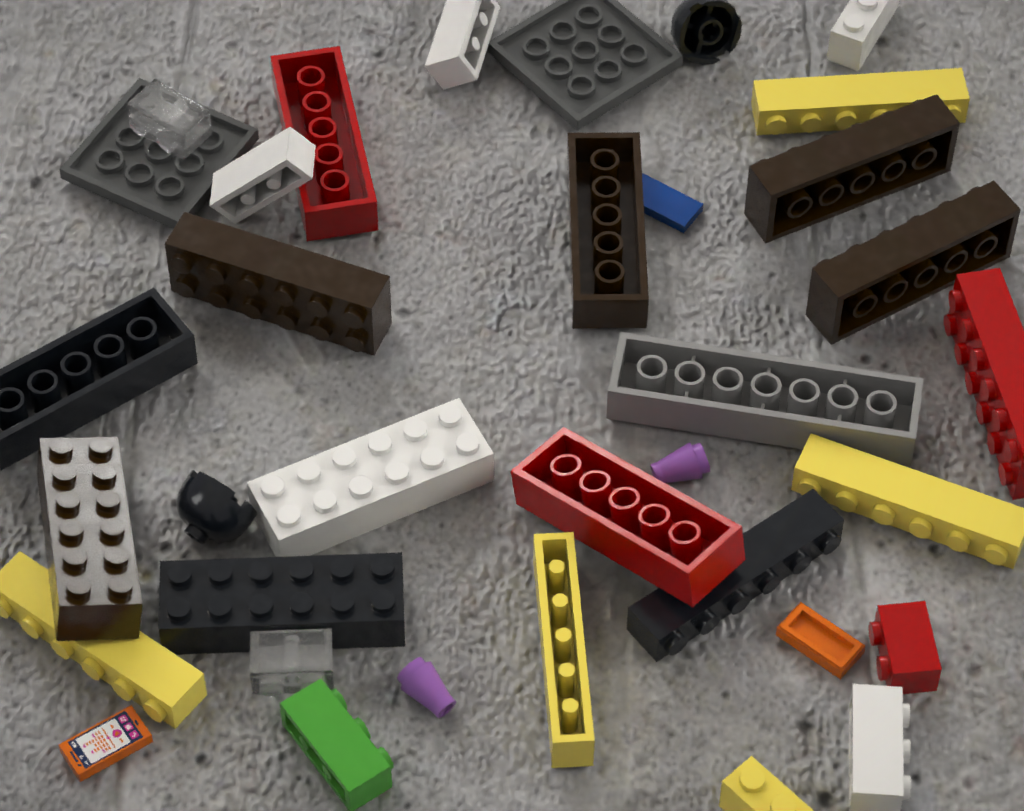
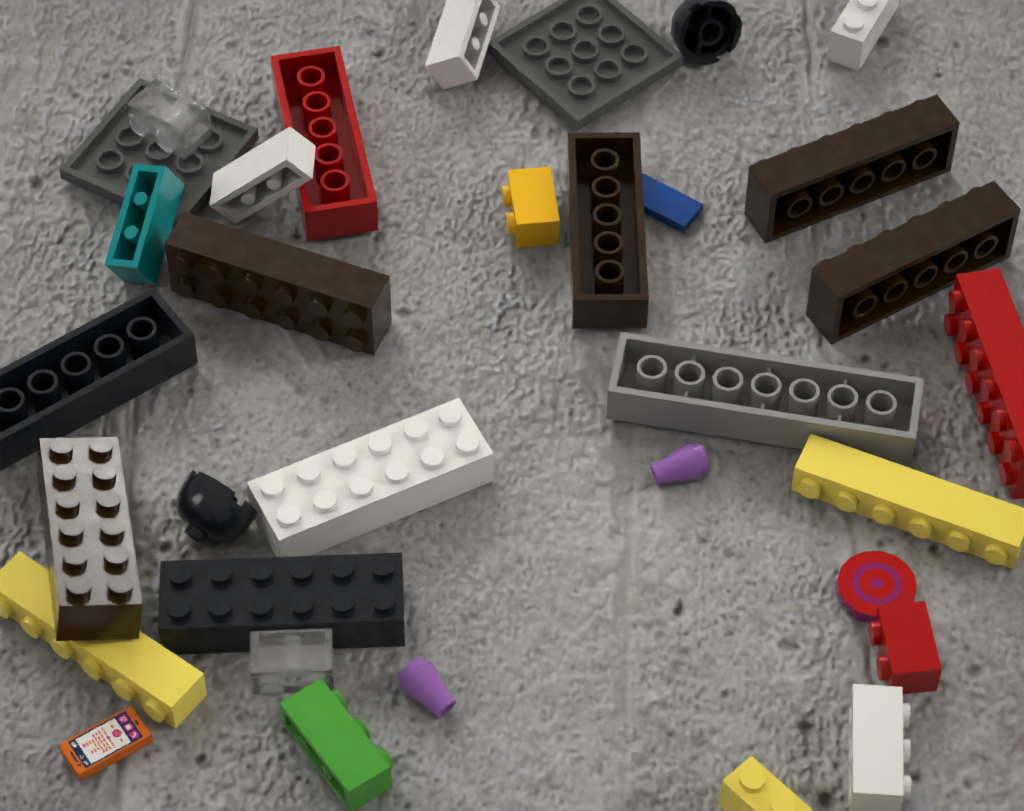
(144, 224): none -> teal brick
(533, 207): none -> yellow brick
(563, 650): light yellow brick -> none
(629, 516): red brick -> none
(773, 551): black brick -> none
(820, 640): orange tile -> none
(844, 100): light yellow brick -> none
(874, 580): none -> red tile

